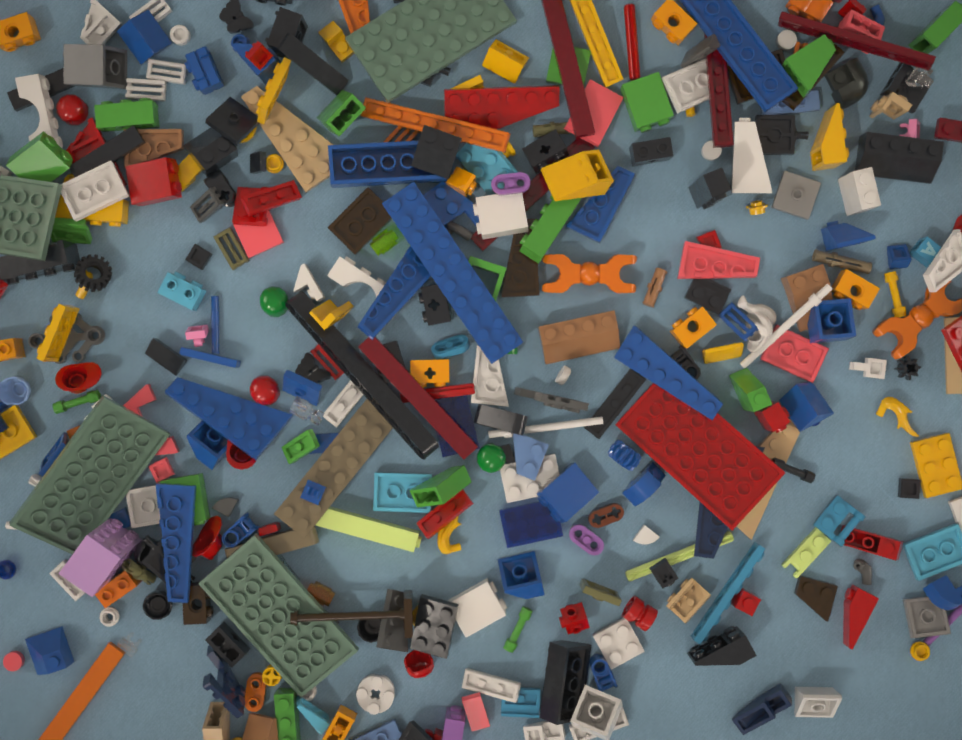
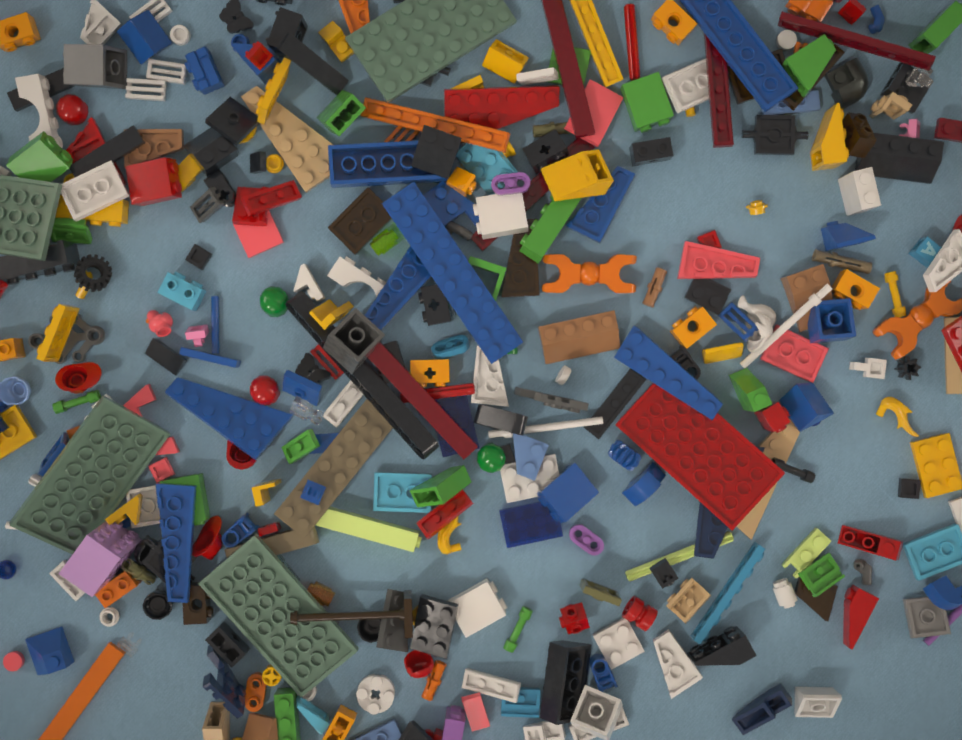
(123, 115): bright green brick -> none
(131, 509): none -> yellow slope
(159, 323): none -> coral animal
(207, 445): blue slope -> none
(225, 506): dark grey tile -> none
(239, 262): olive tile -> none
(261, 492): none -> yellow panel
(353, 340): none -> dark grey slope
(433, 680): none -> orange pin
(521, 575): blue slope -> none
(537, 76): none -> white tile
(604, 511): copper beam -> none
(645, 536): white tile -> none
(676, 665): none -> white wing
(700, 51): dark grey slope -> none
(709, 152): white tile -> none
(710, 189): black wedge -> none
(746, 601): red brick -> none
(749, 165): white slope -> none
(784, 593): none -> white brick
(796, 195): light grey plate -> none
(821, 574): none -> bright green plate
(834, 515): dark azure plate -> none
(858, 135): none -> dark brown brick
(862, 25): coral brick -> none
(898, 256): blue slope -> none
(920, 651): yellow plate -> none

